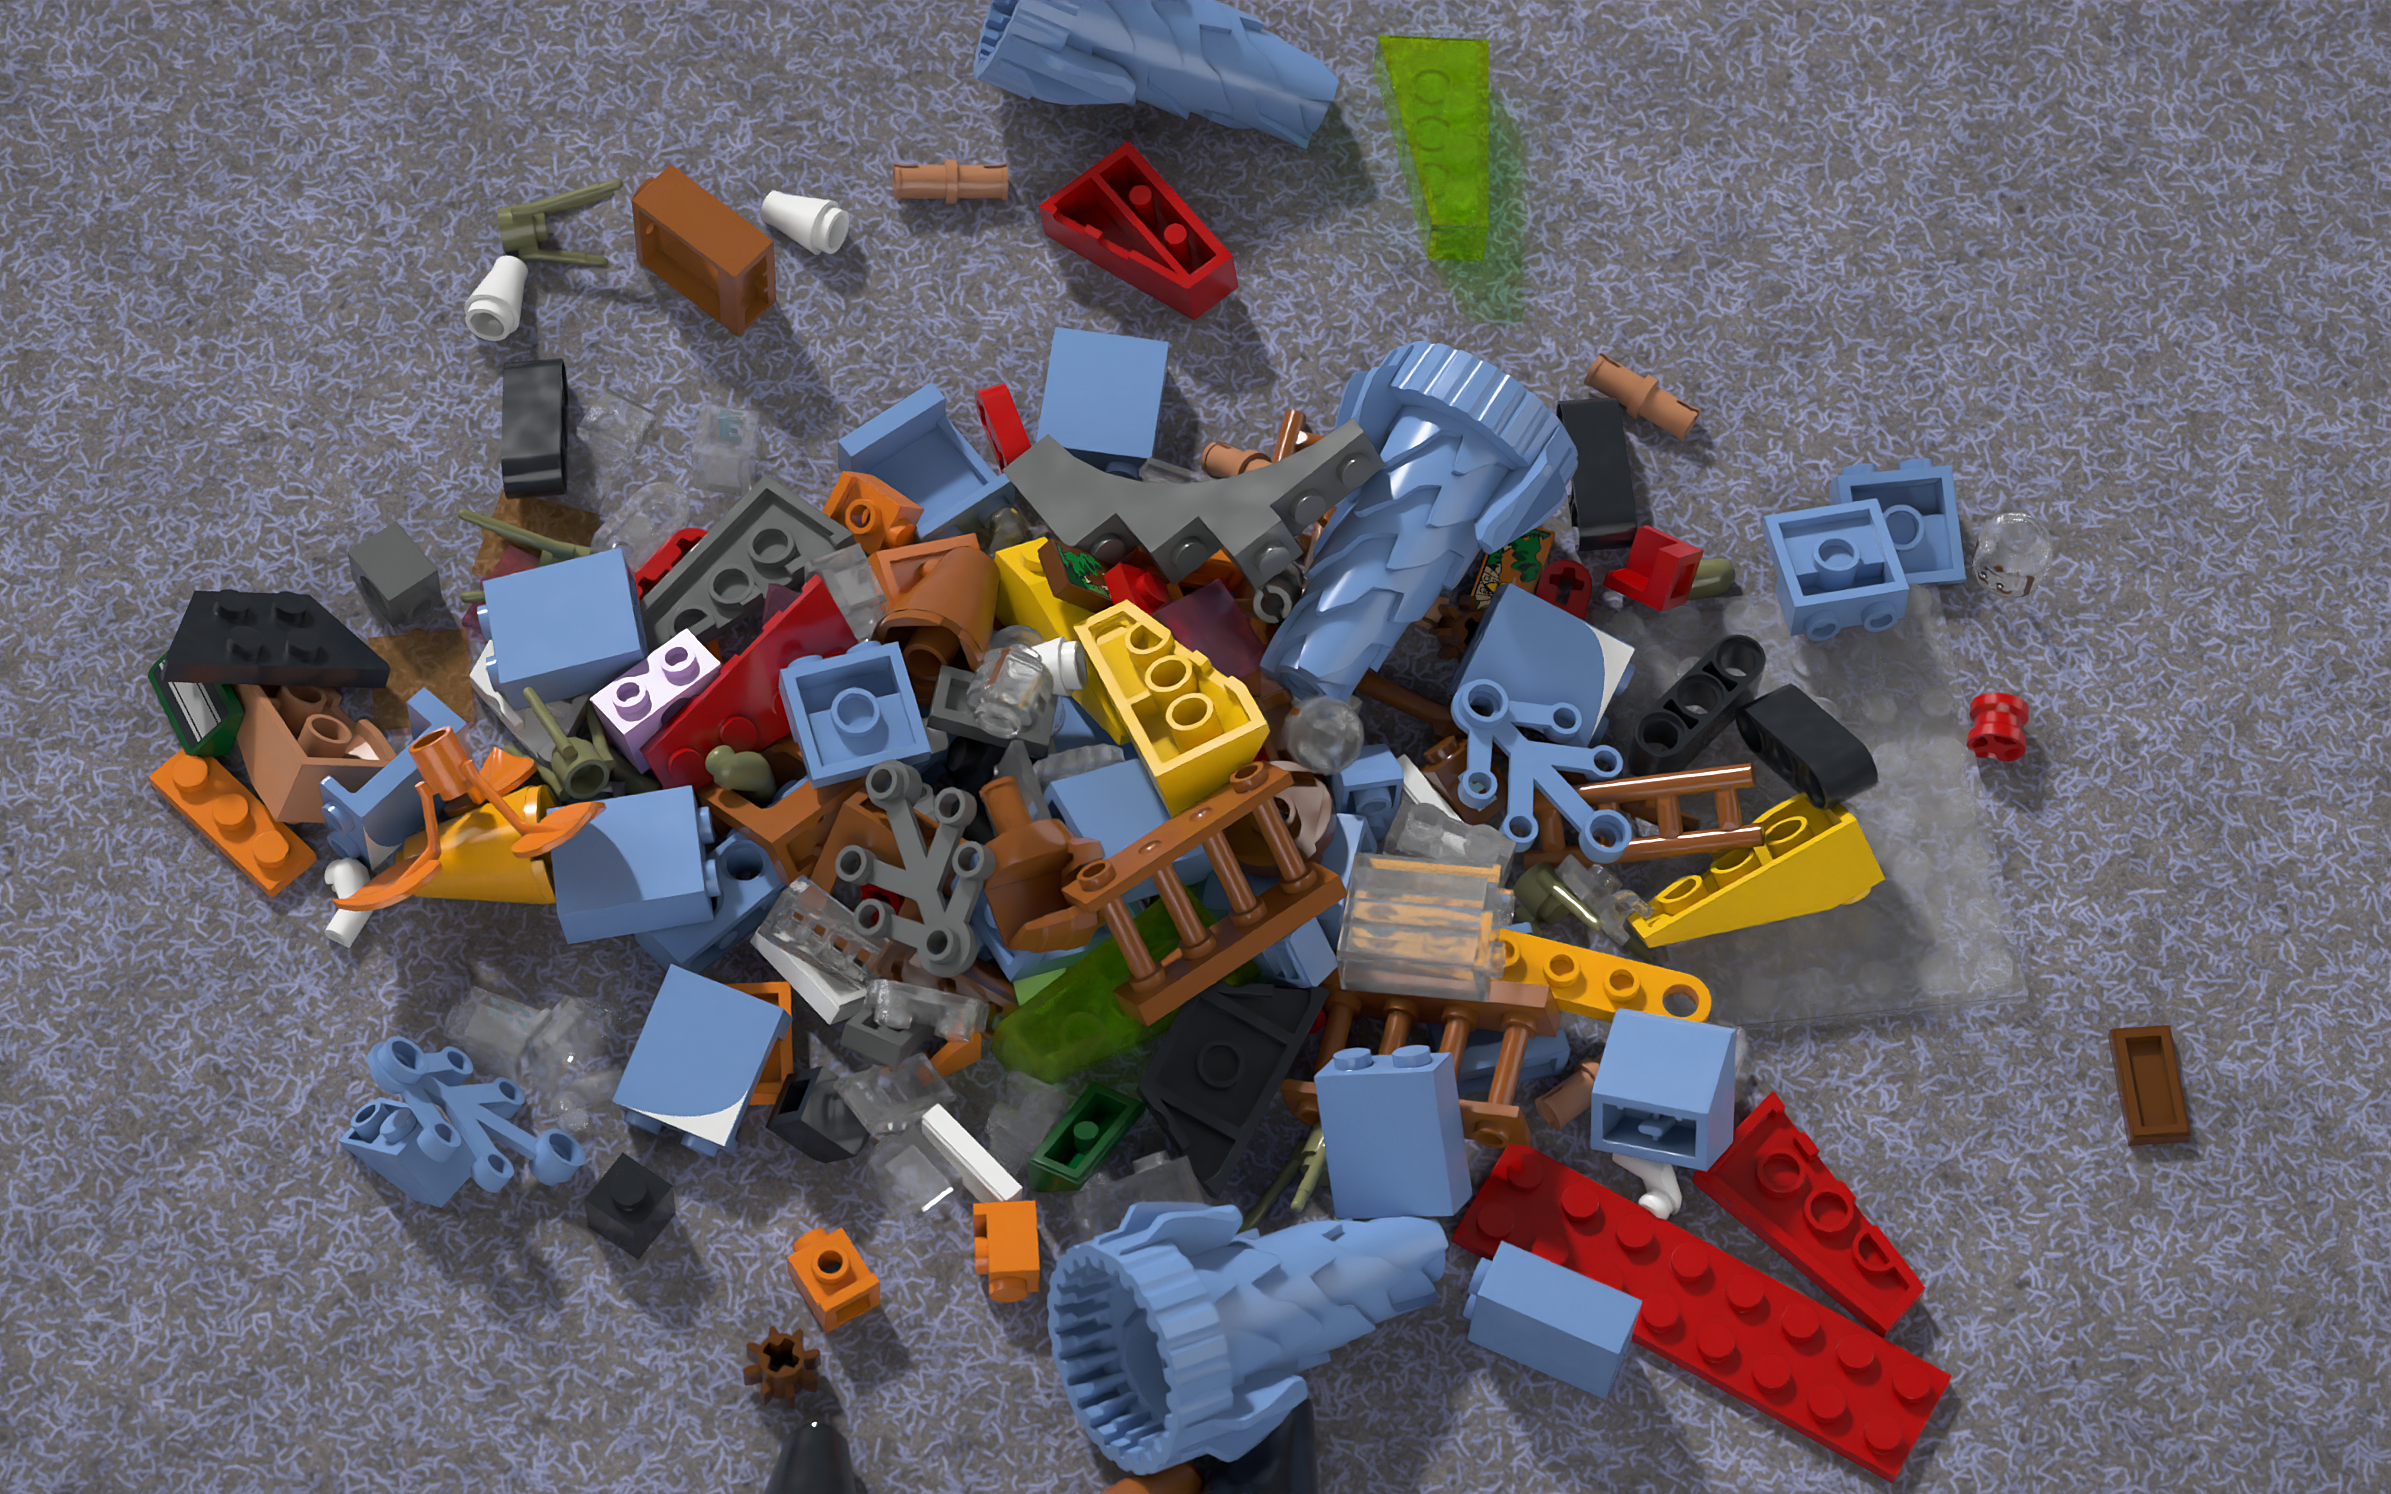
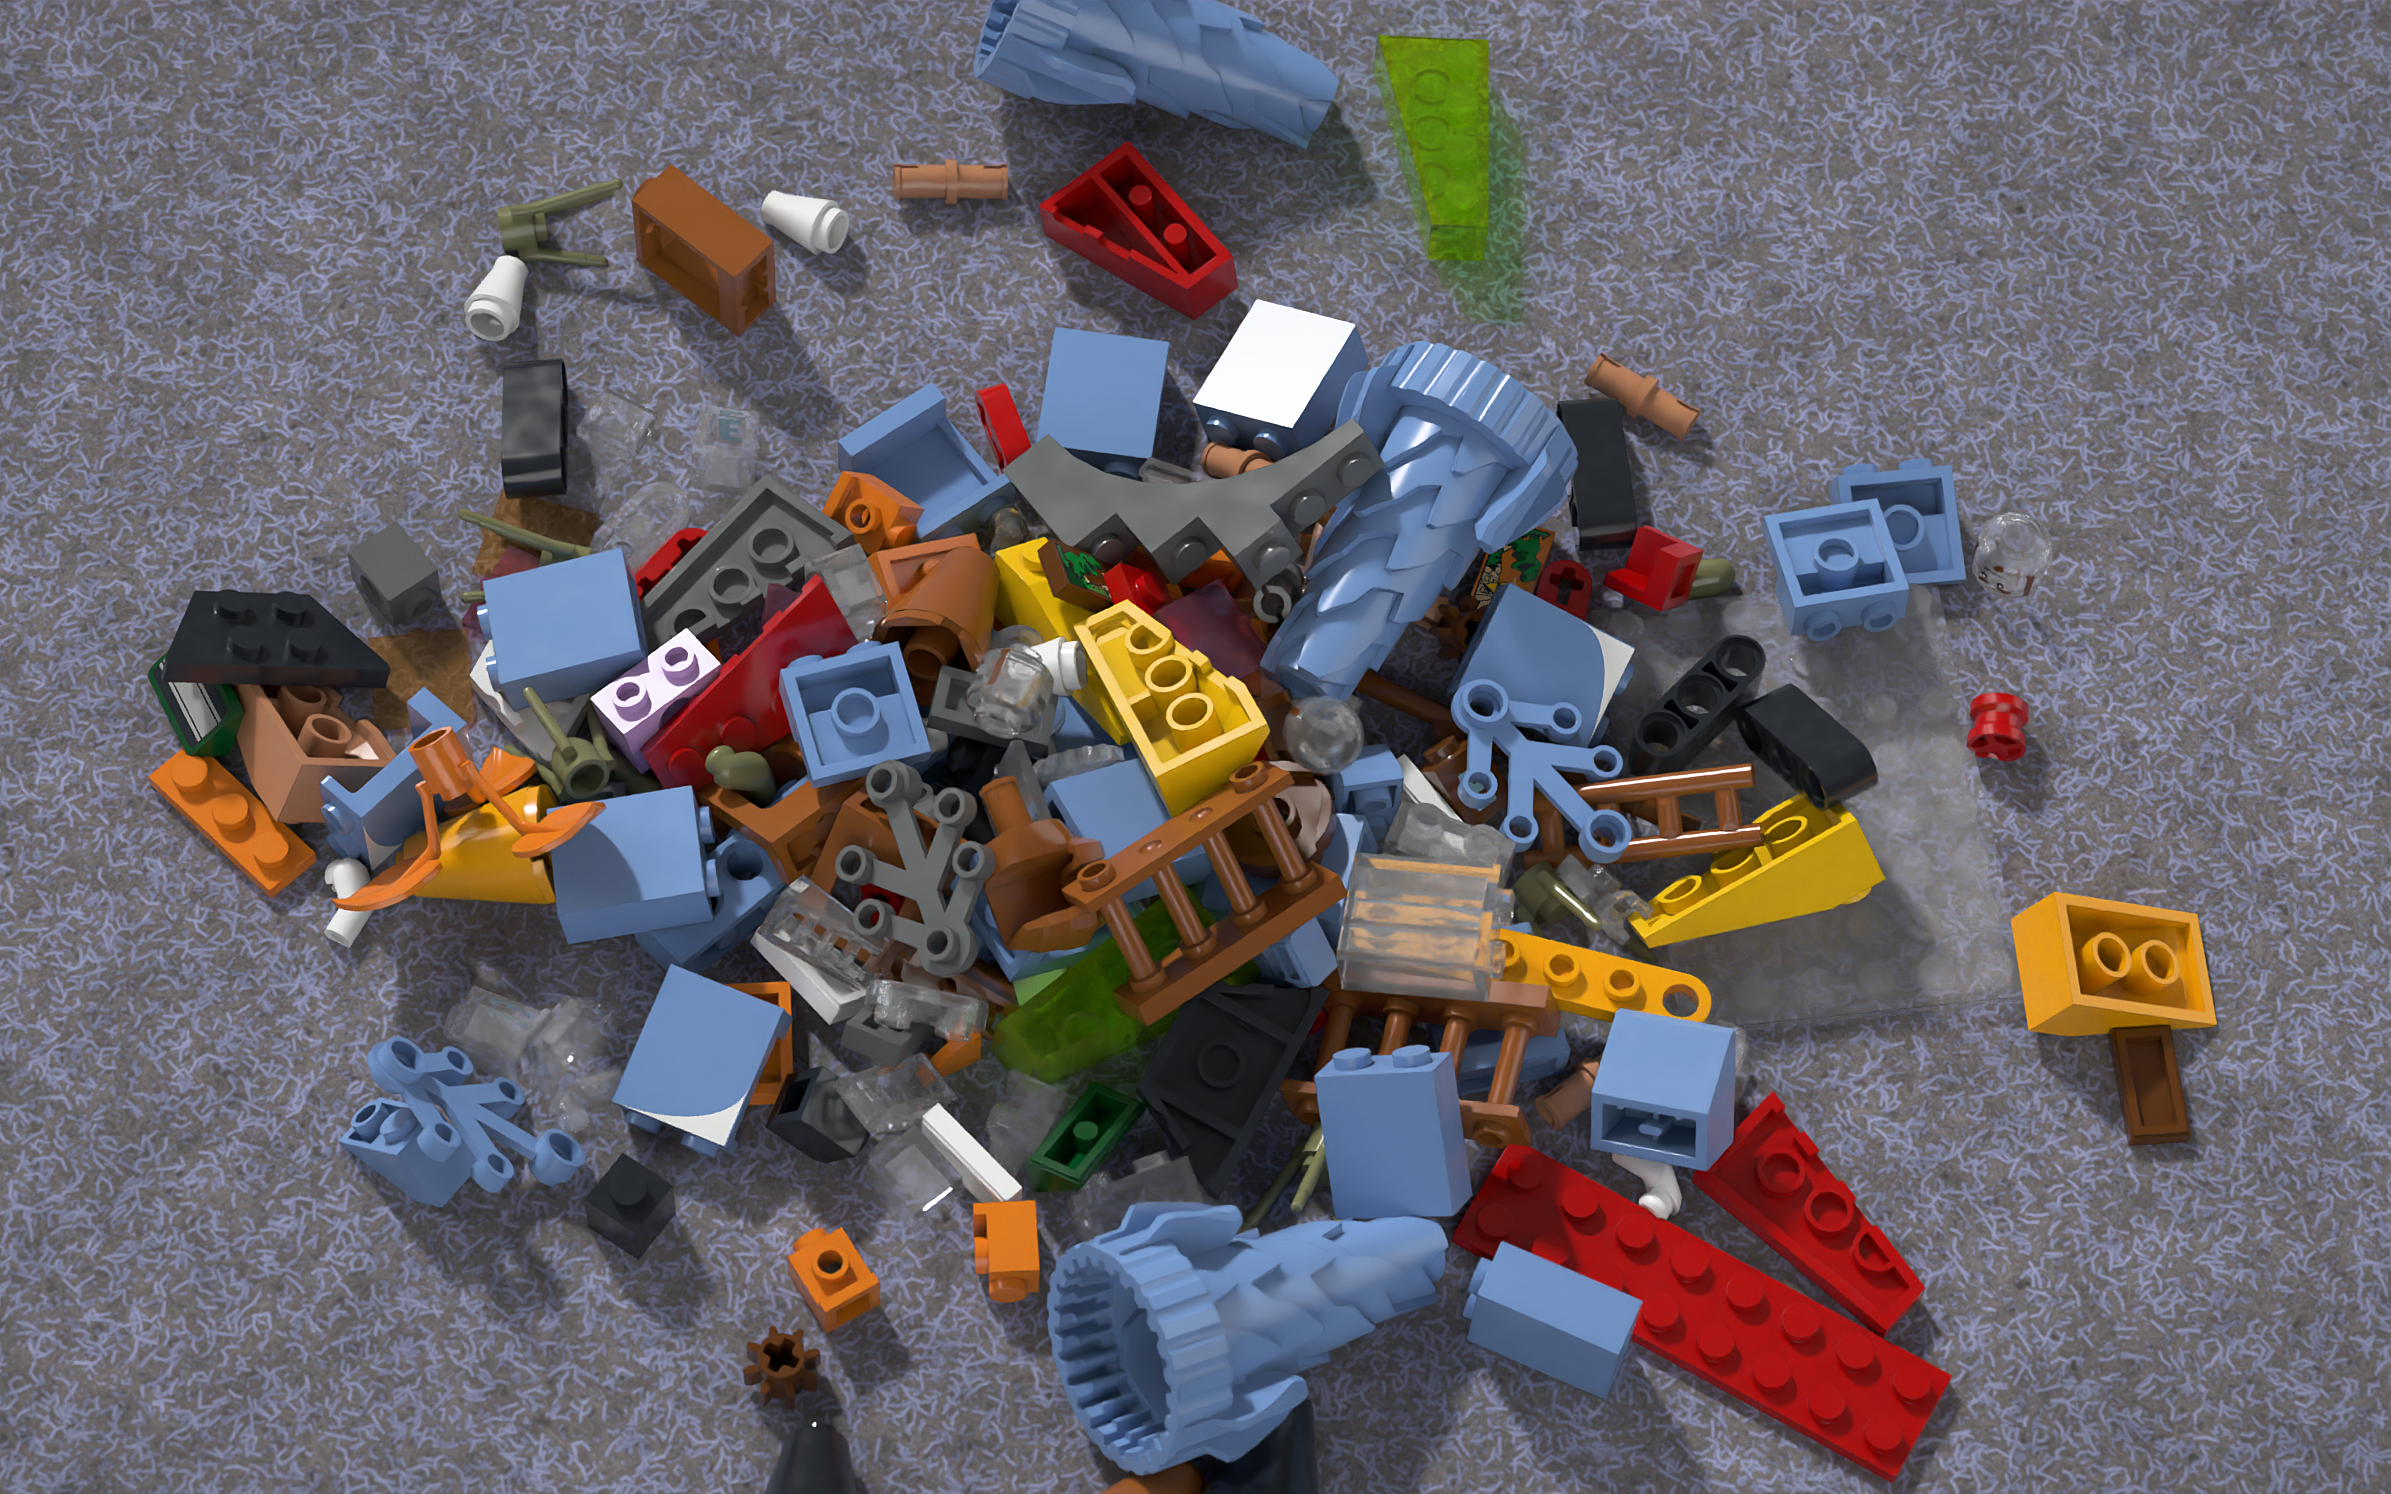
(1280, 380): none -> brick
(2110, 966): none -> light orange slope

